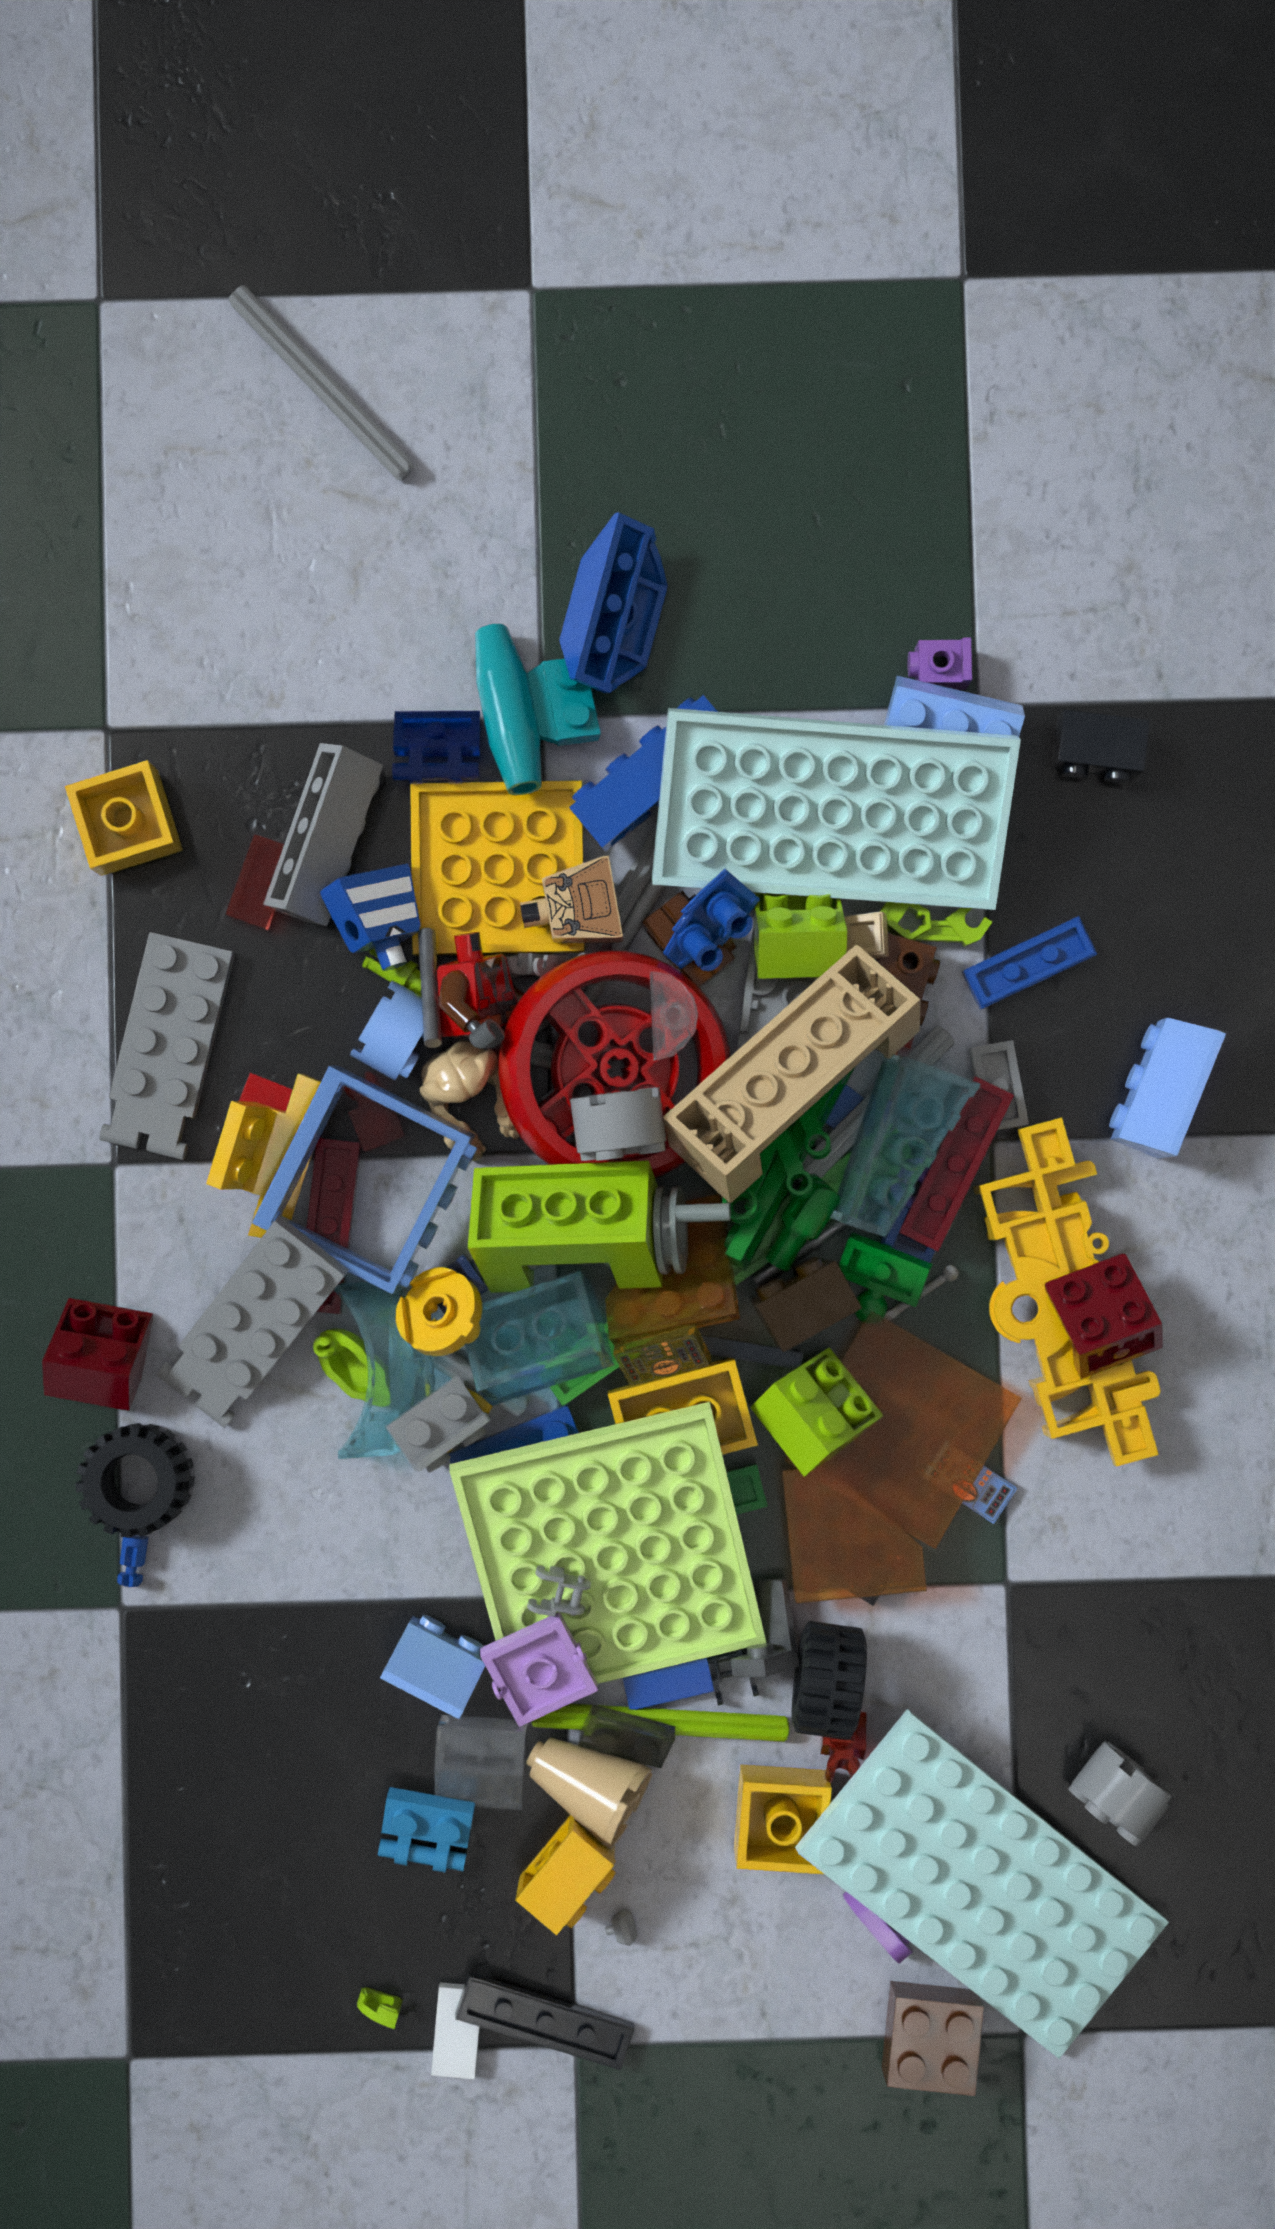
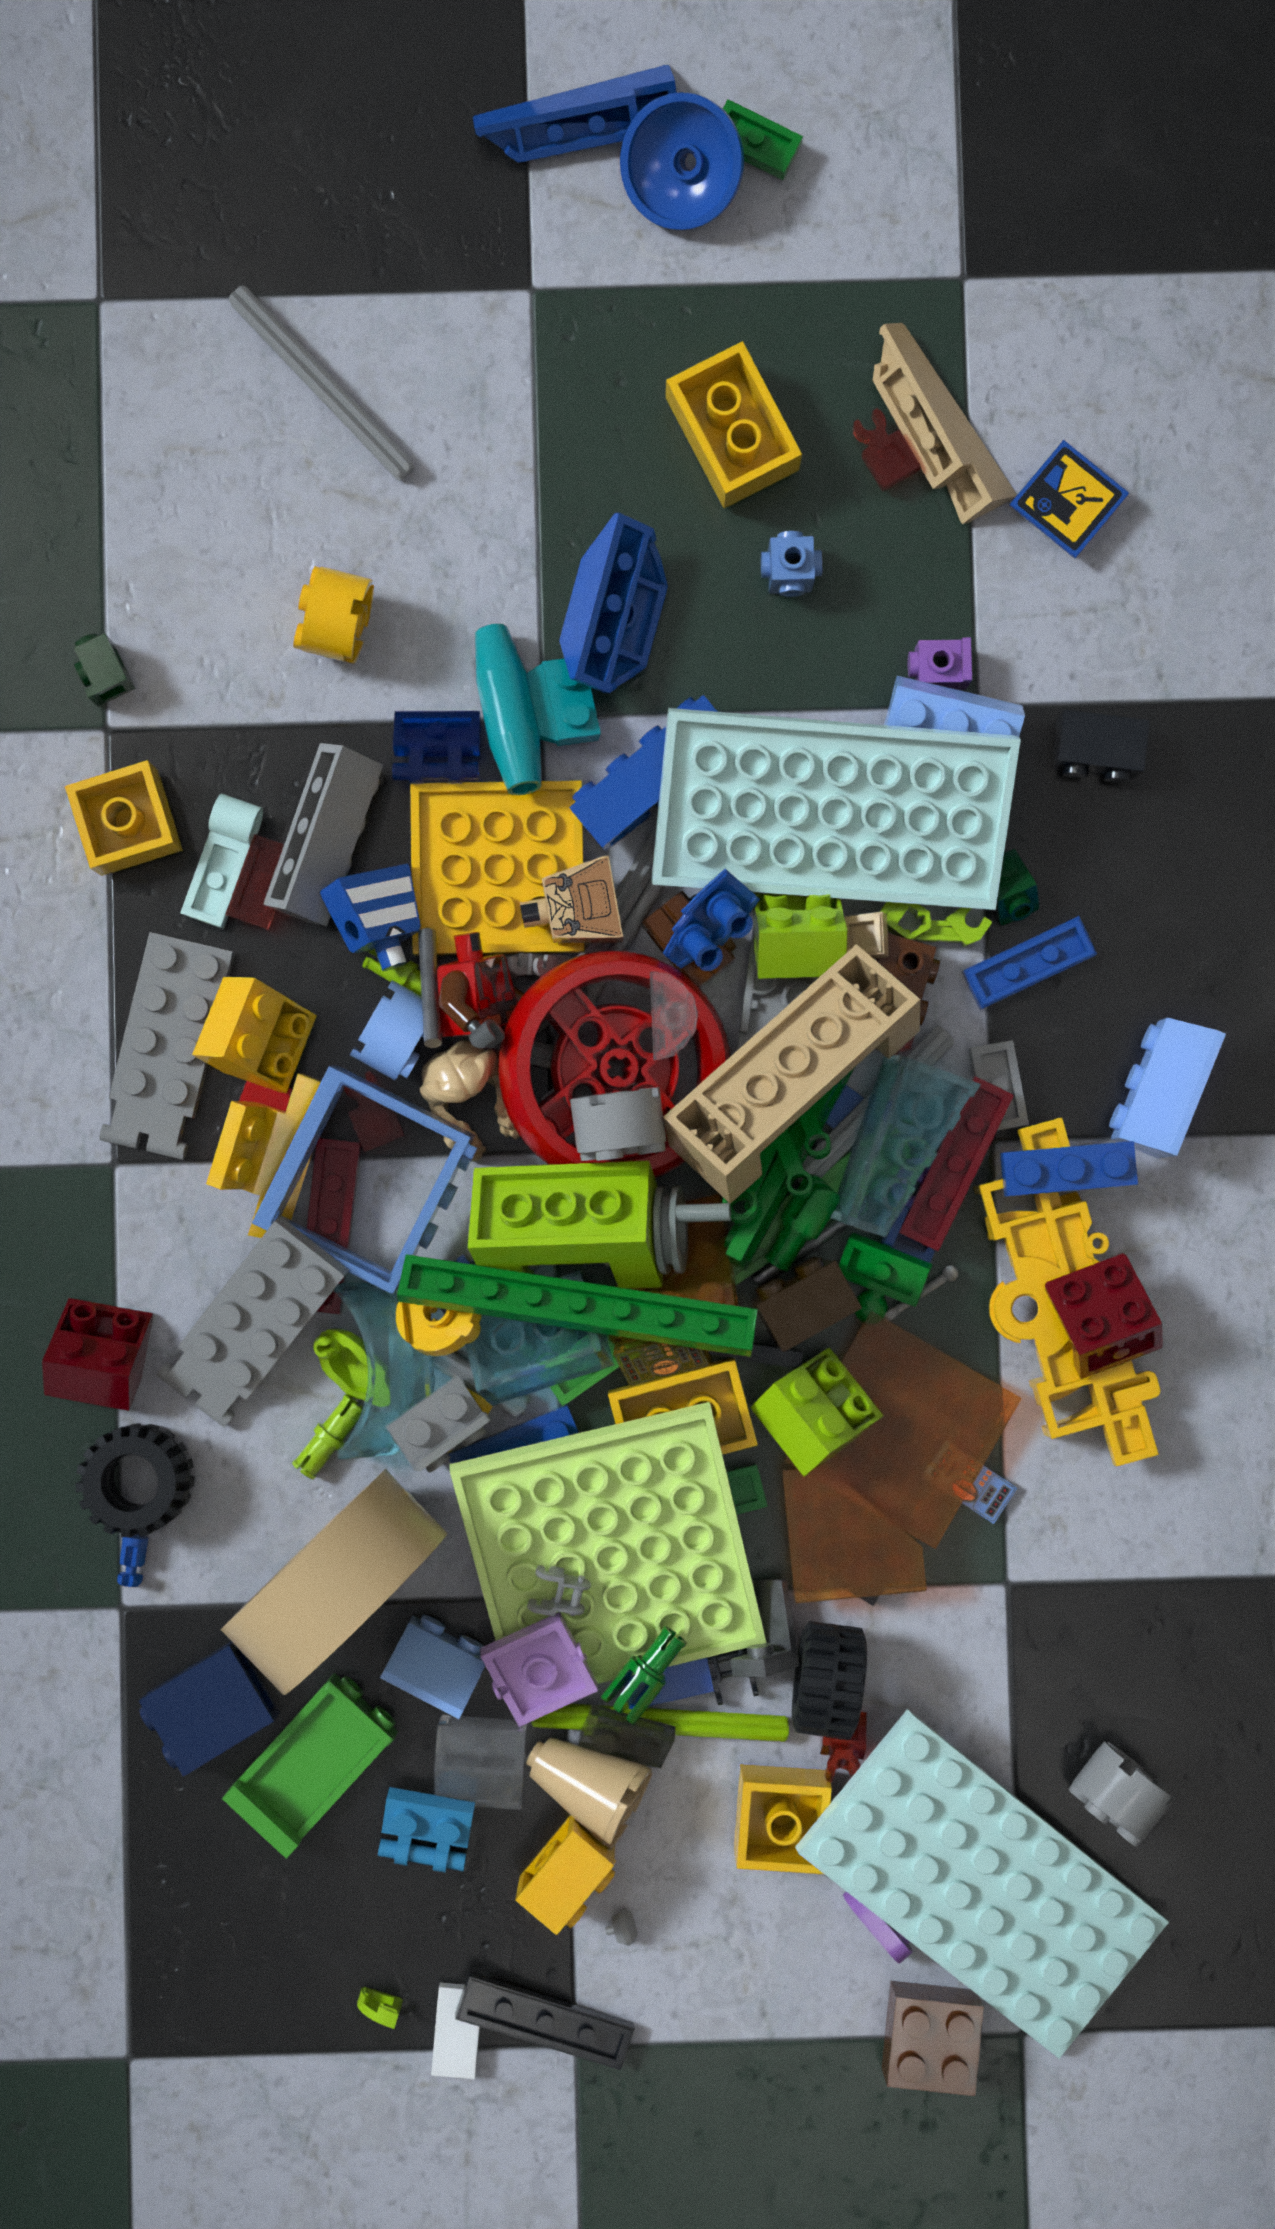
(102, 668): none -> dark green brick
(208, 1708): none -> dark blue brick
(220, 864): none -> light aqua plate
(254, 1033): none -> yellow slope
(311, 1763): none -> bright green panel
(328, 1437): none -> lime pin
(335, 614): none -> yellow brick
(335, 1583): none -> tan wheel
(574, 118): none -> blue wedge
(577, 1305): none -> green plate
(647, 1671): none -> green arm
(656, 155): none -> blue dish
(733, 424): none -> yellow brick
(764, 141): none -> green plate
(788, 578): none -> medium blue brick
(887, 456): none -> clear red plate
(937, 427): none -> tan wedge
(1016, 891): none -> dark green bracket
(1069, 499): none -> piece
(1069, 1168): none -> blue plate

